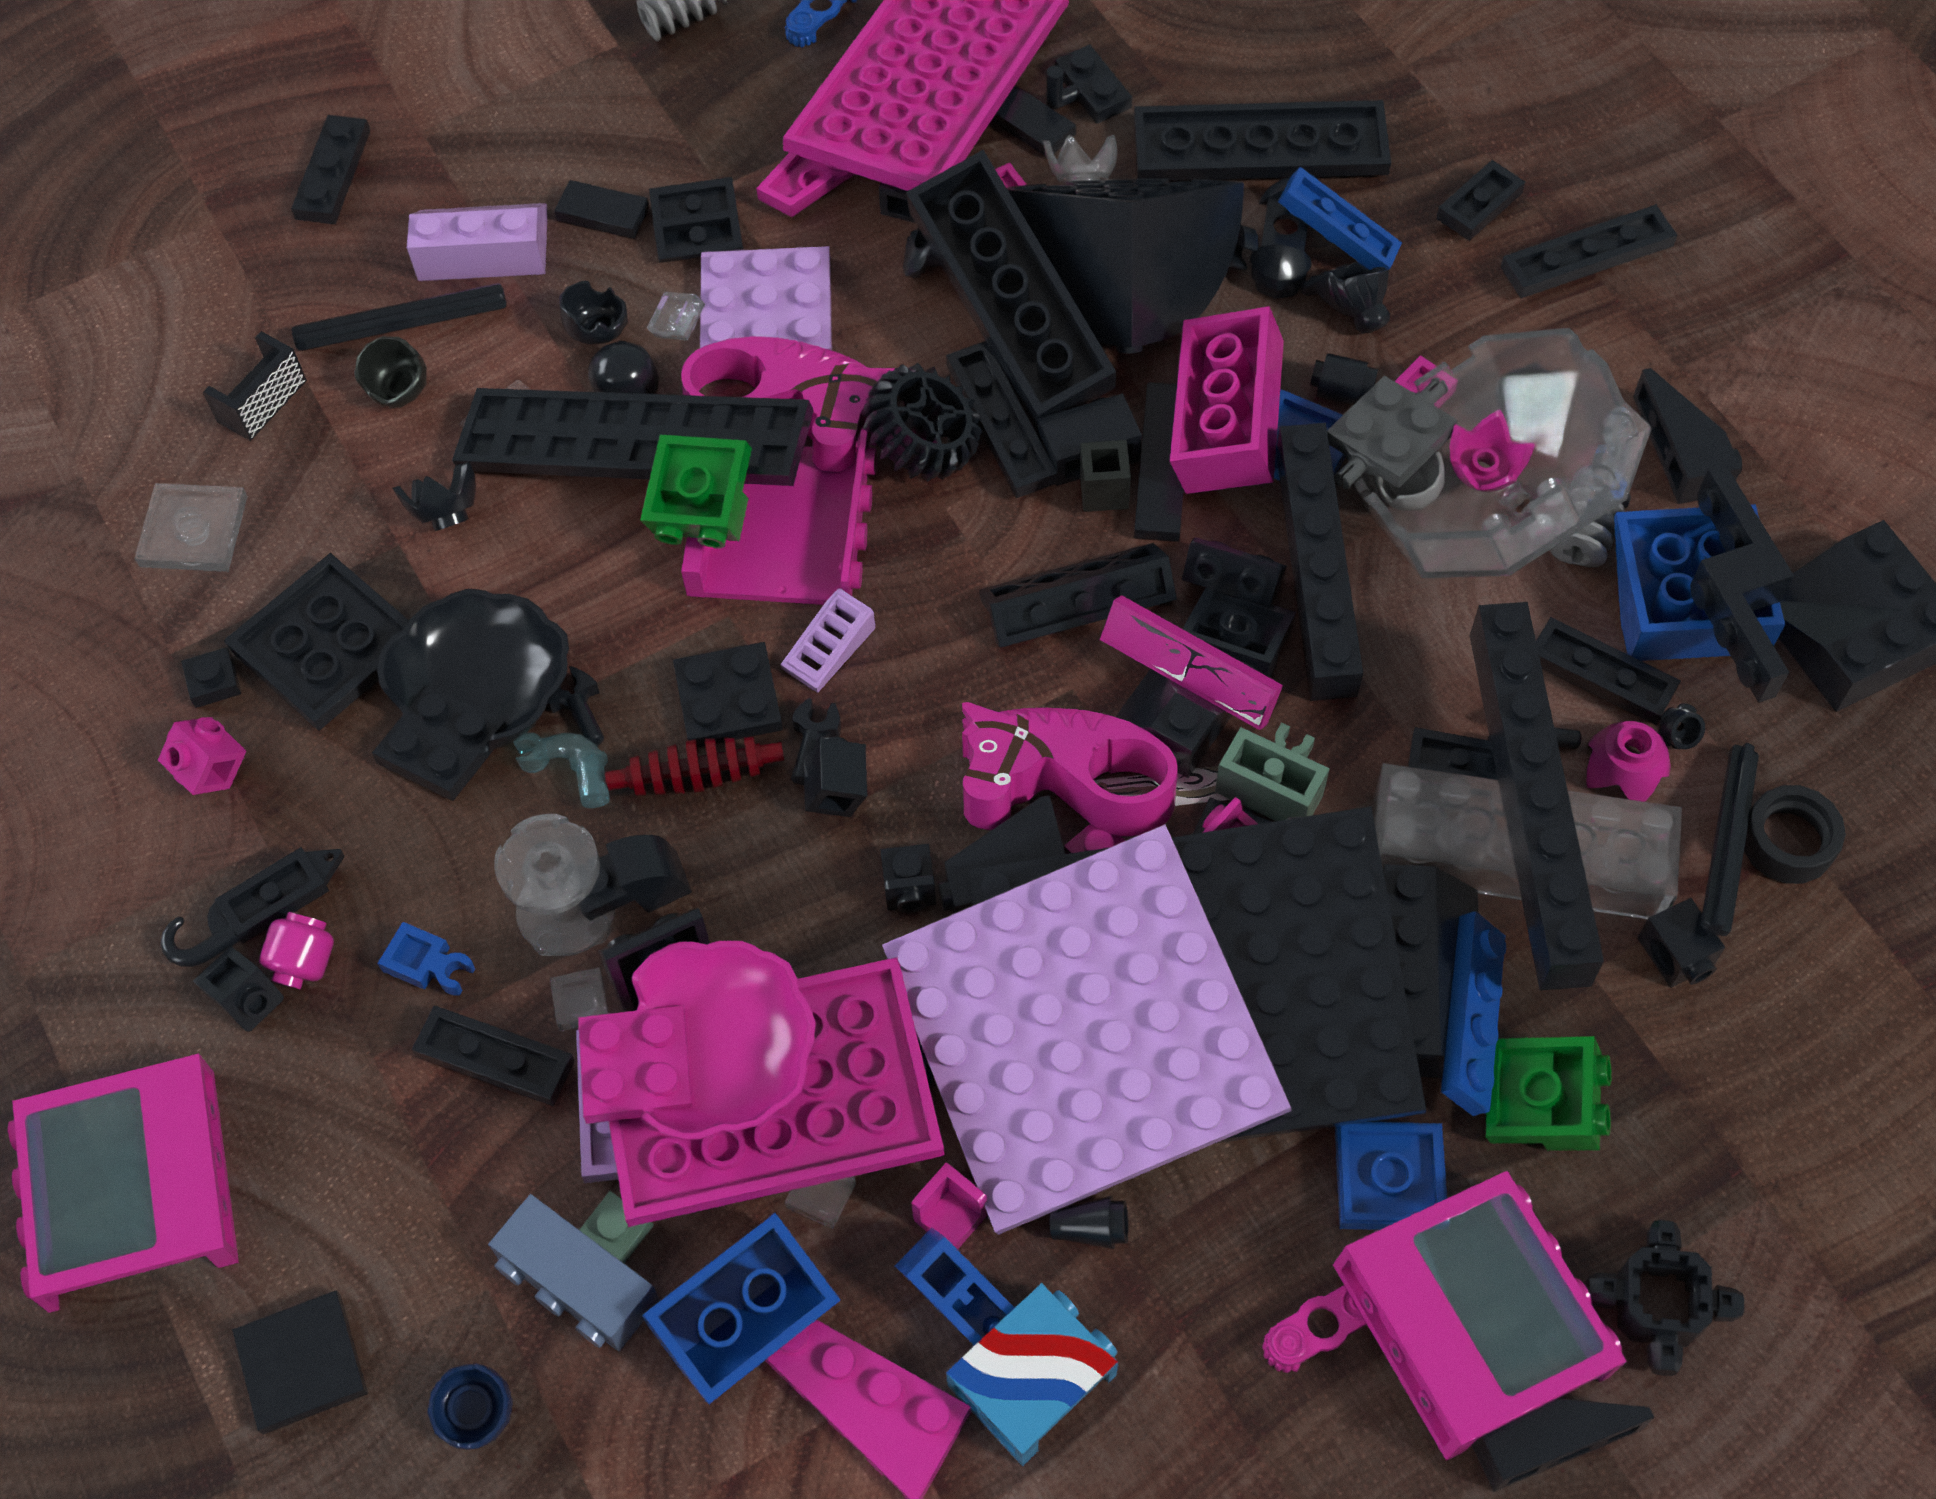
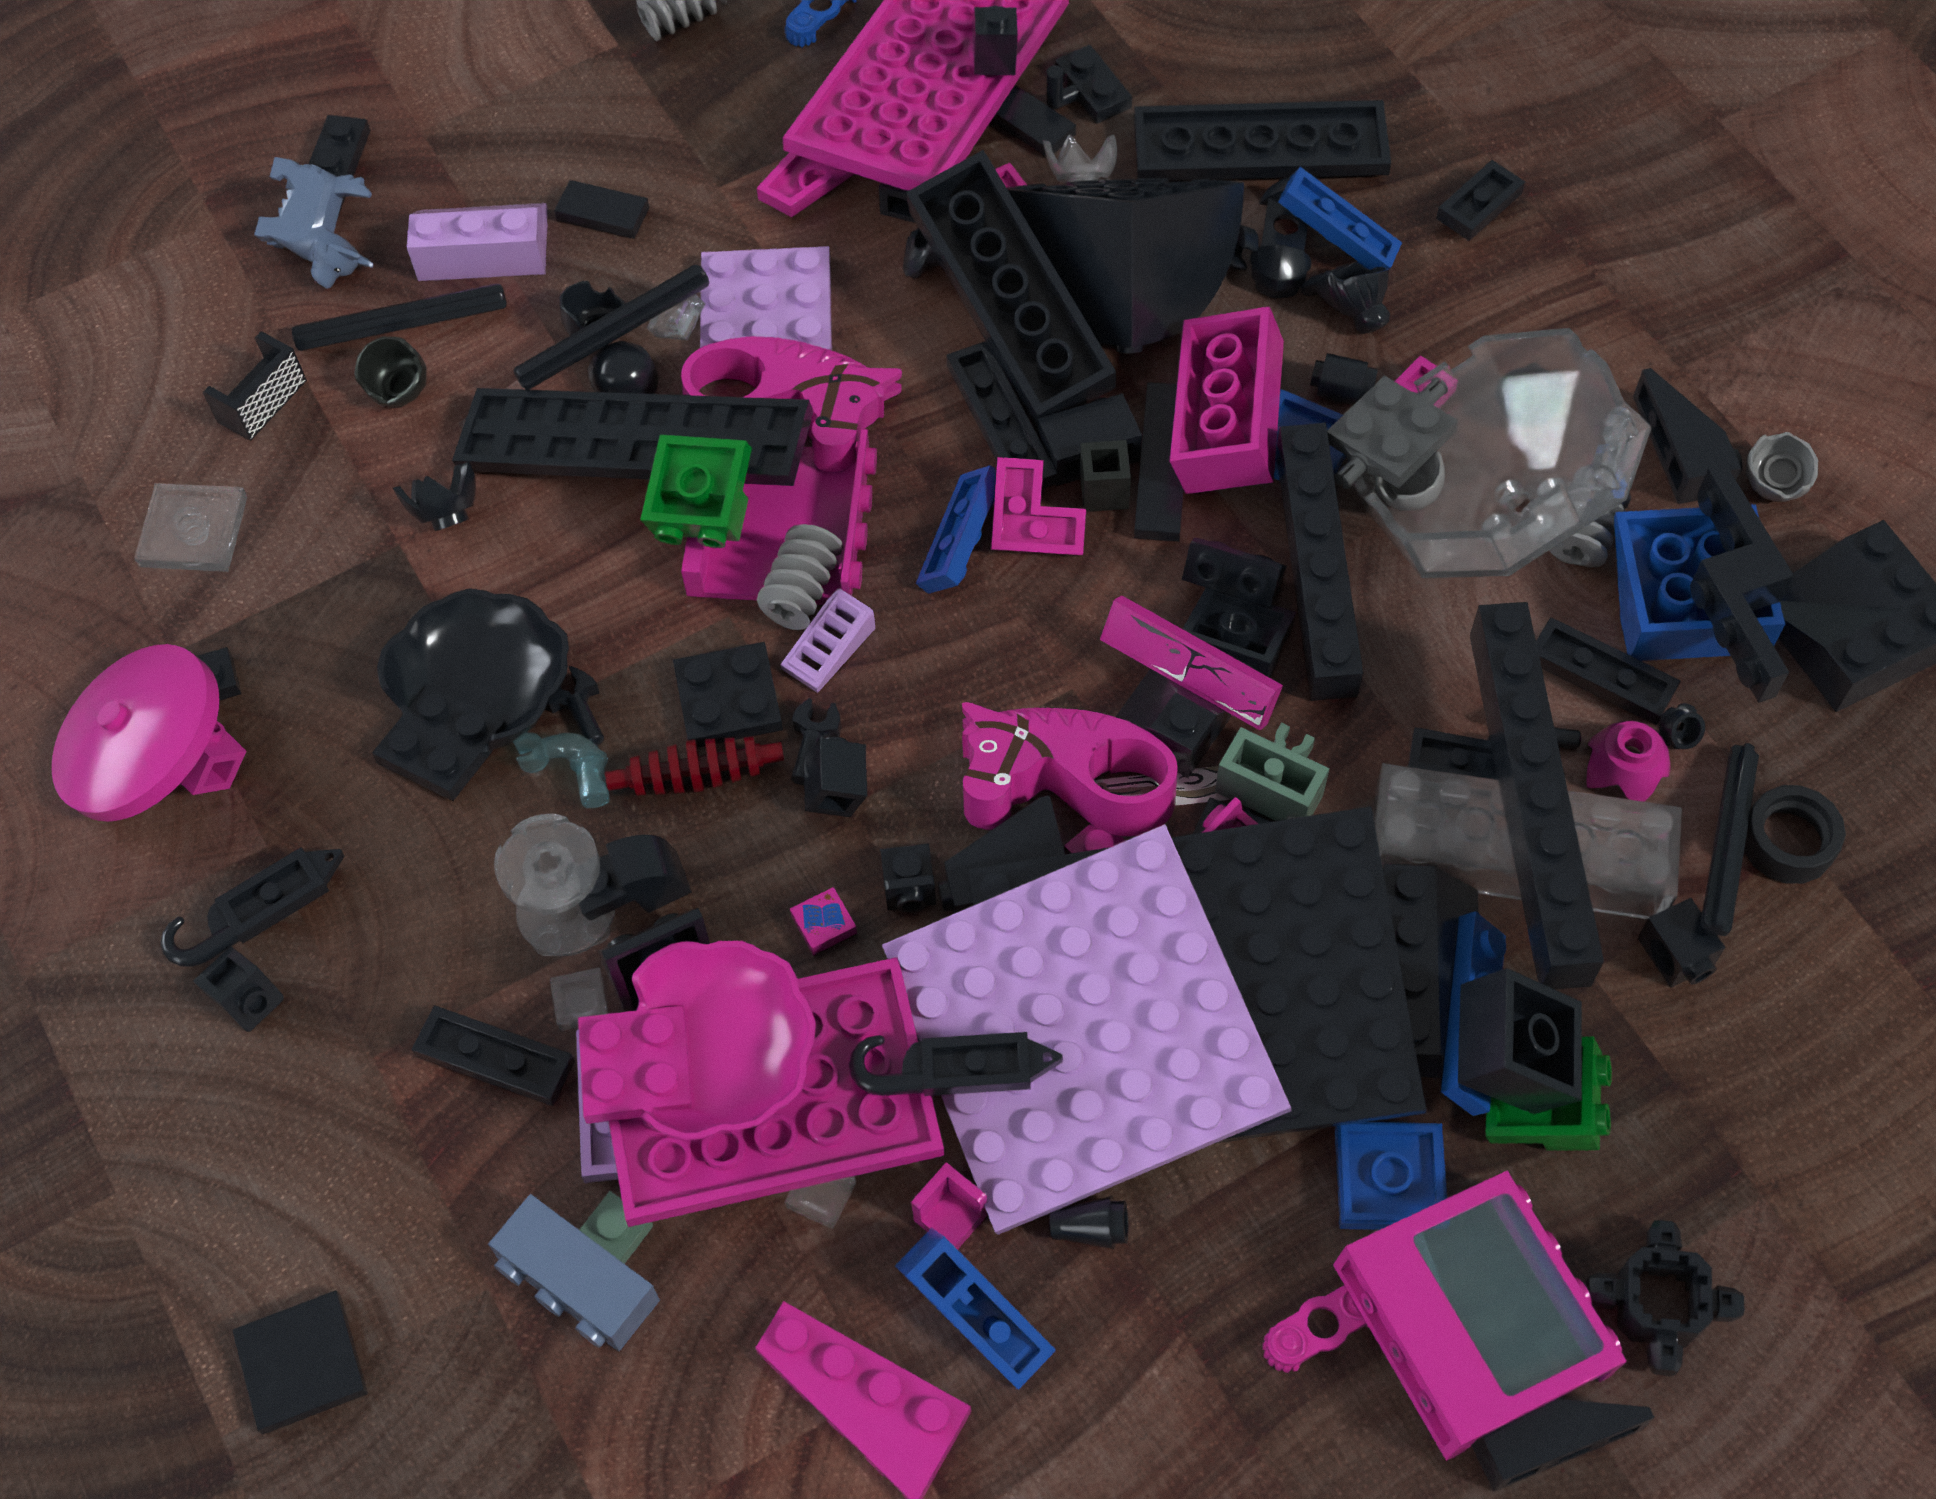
(121, 1178): panel -> none
(135, 733): none -> dark pink dish
(296, 950): dark pink head -> none
(310, 217): none -> sand blue animal
(319, 640): black plate -> none
(420, 956): blue plate -> none
(470, 1406): dark blue hair -> none
(611, 327): none -> black axle
(695, 219): black slope -> none
(740, 1308): blue slope -> none
(799, 575): none -> light grey piece
(823, 921): none -> dark pink tile
(914, 432): black gear -> none
(957, 1065): none -> black plate
(958, 531): none -> blue plate
(994, 40): none -> black slope
(1022, 522): none -> dark pink plate
(1032, 1370): panel -> none
(1077, 593): black fence -> none
(1489, 444): dark pink piece -> none
(1520, 1042): none -> black brick
(1588, 251): black plate -> none
(1781, 467): none -> light grey hair

